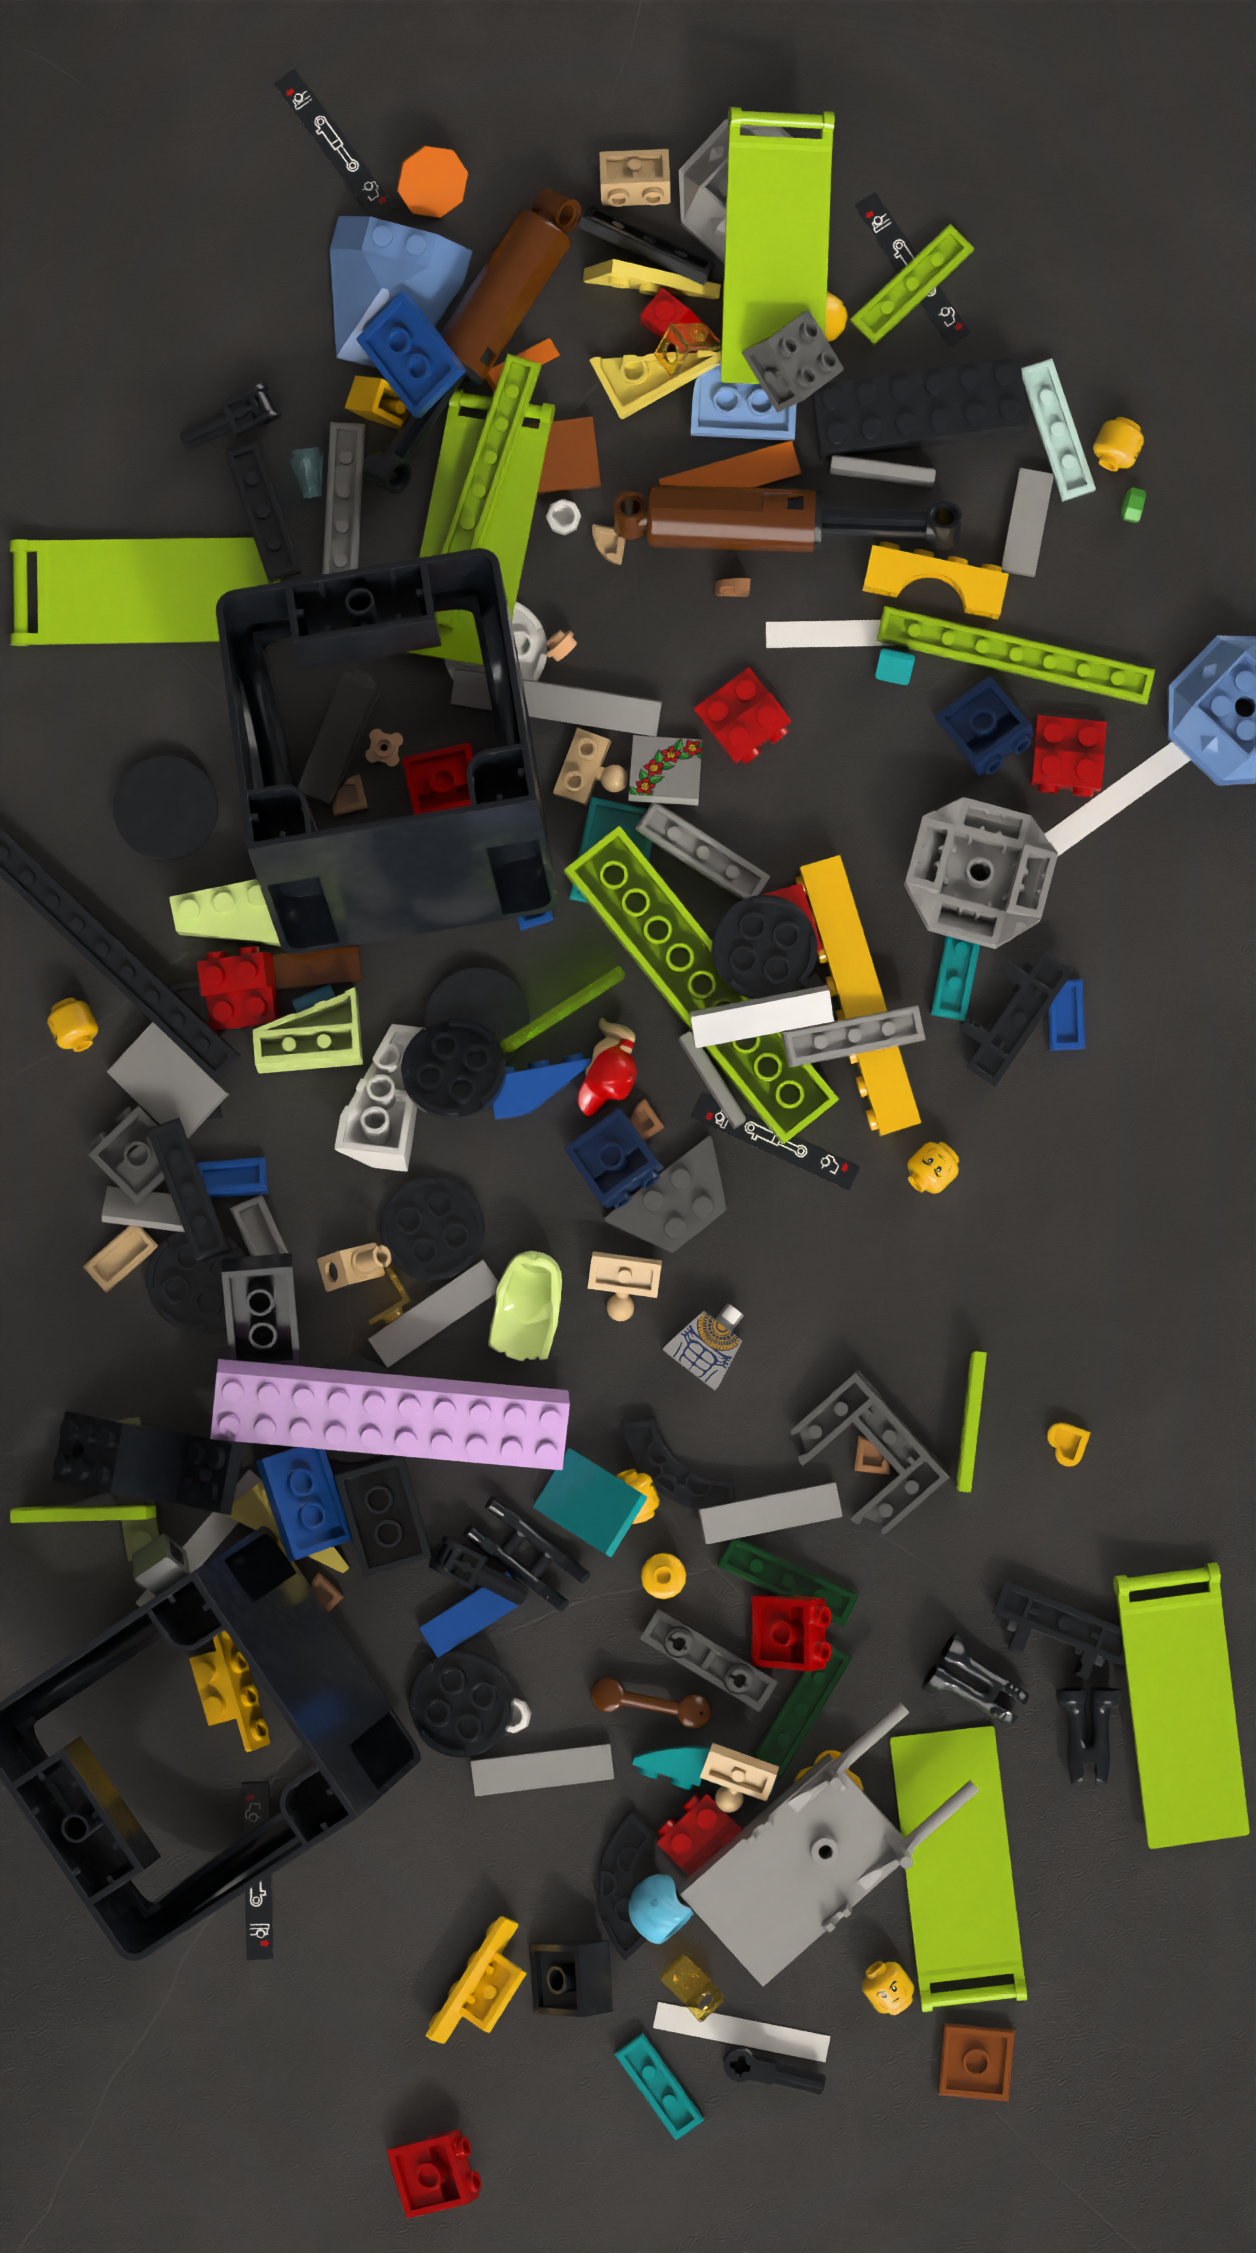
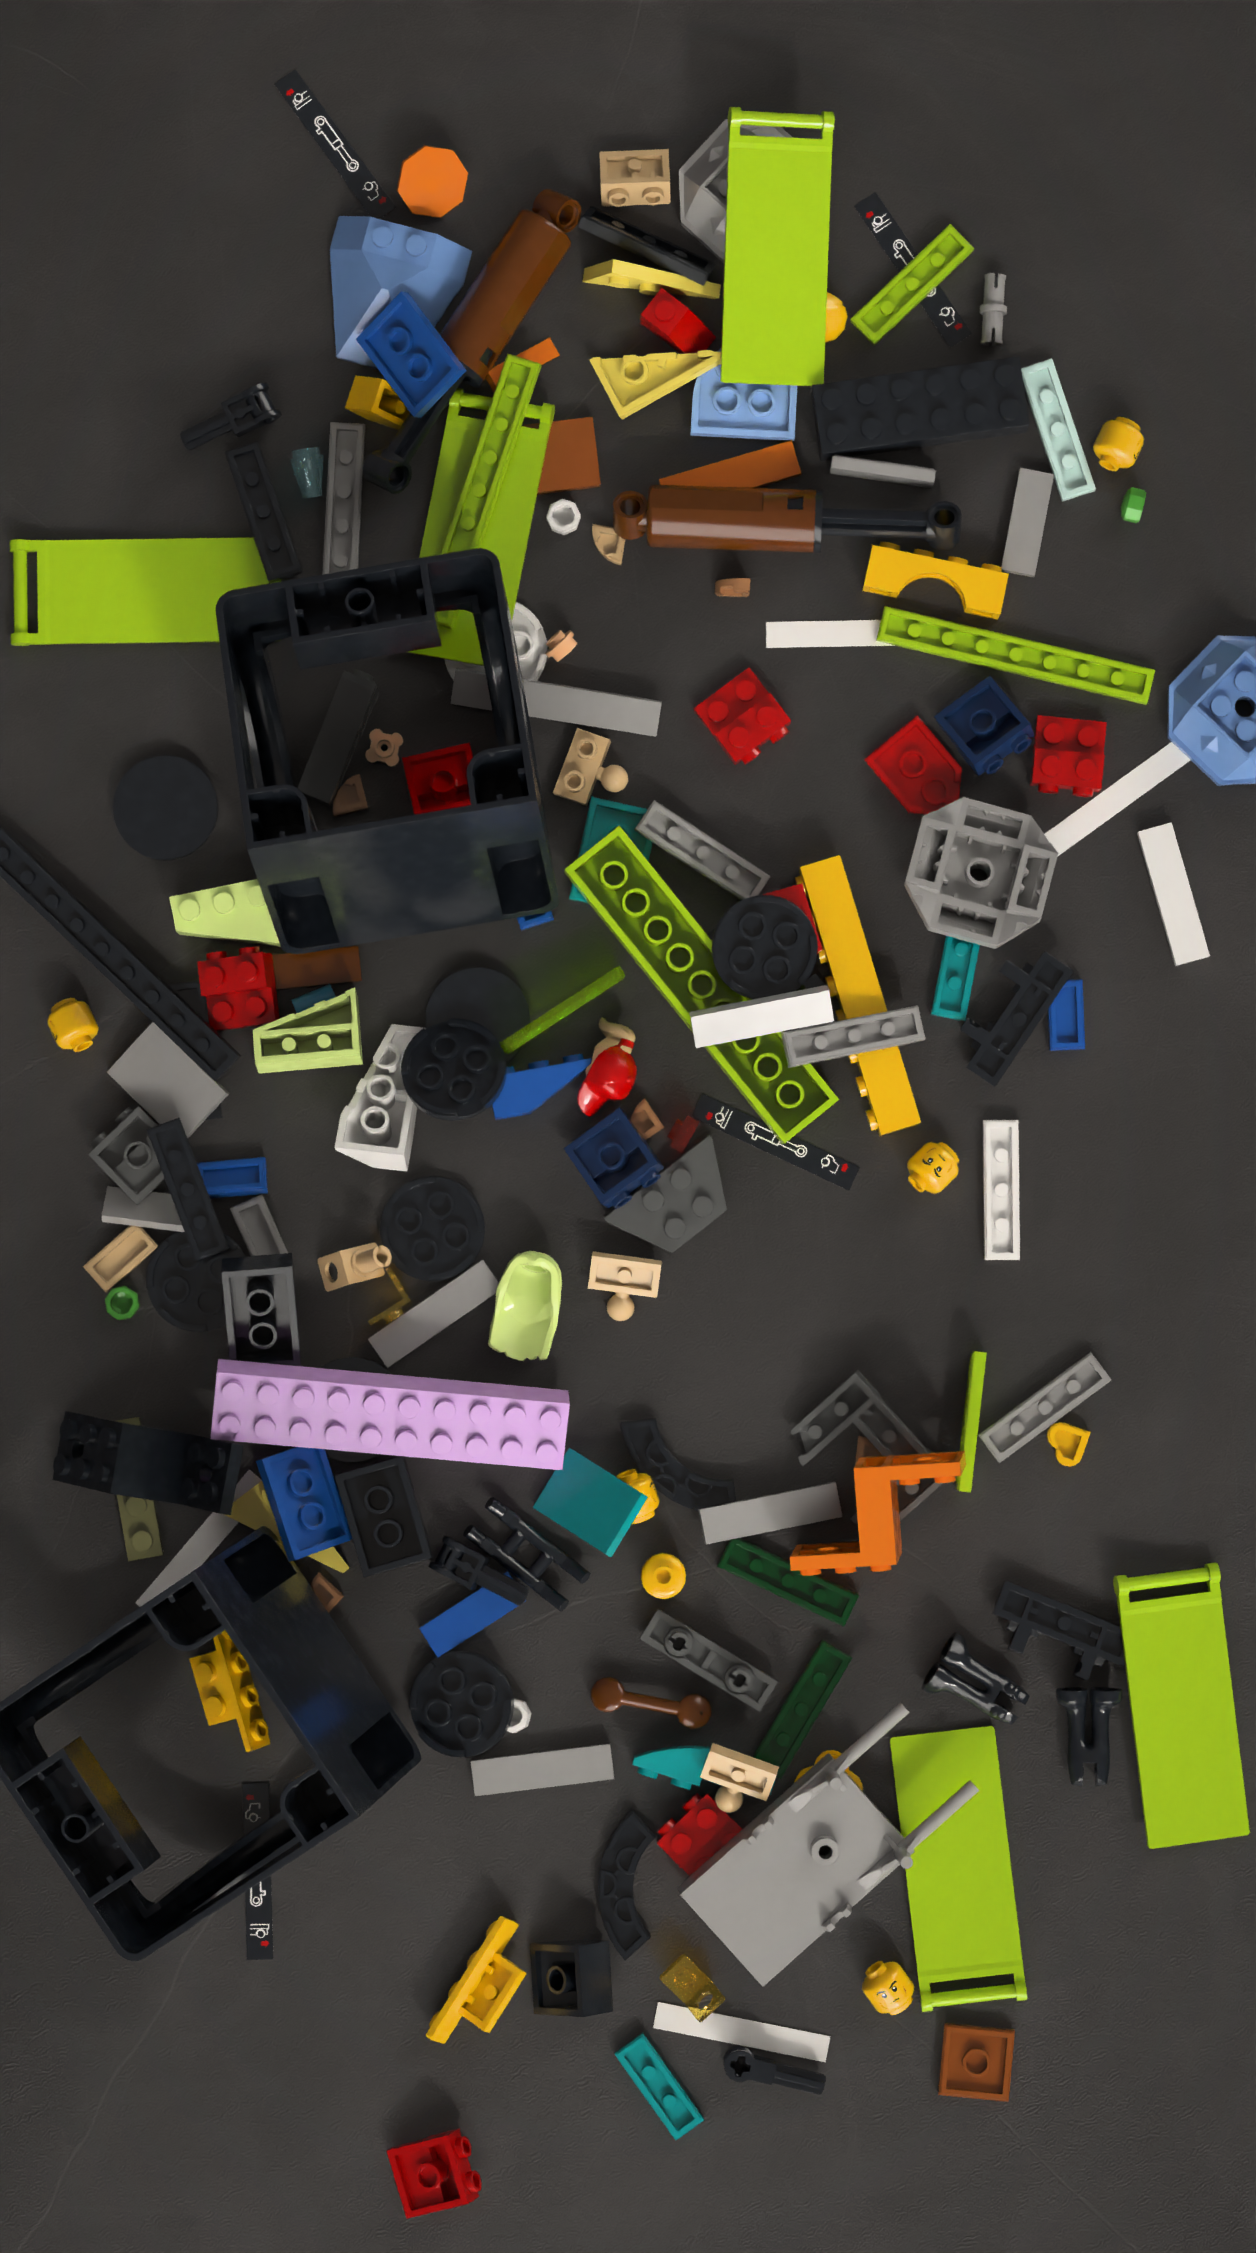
(83, 1513): lime tile -> none
(122, 1303): none -> bright green tile
(160, 1564): dark grey brick -> none
(656, 1908): medium azure piece -> none
(665, 770): light grey tile -> none
(682, 1133): none -> clear red plate
(686, 339): clear yellow bracket -> none
(707, 1345): torso -> none
(713, 1080): light grey tile -> none
(790, 1632): red plate -> none
(793, 362): dark grey bracket -> none
(877, 1512): none -> orange bracket
(894, 666): teal slope -> none
(917, 769): none -> red tile
(993, 309): none -> light grey pin
(1001, 1190): none -> white tile
(1044, 1407): none -> light grey tile
(1173, 894): none -> white tile

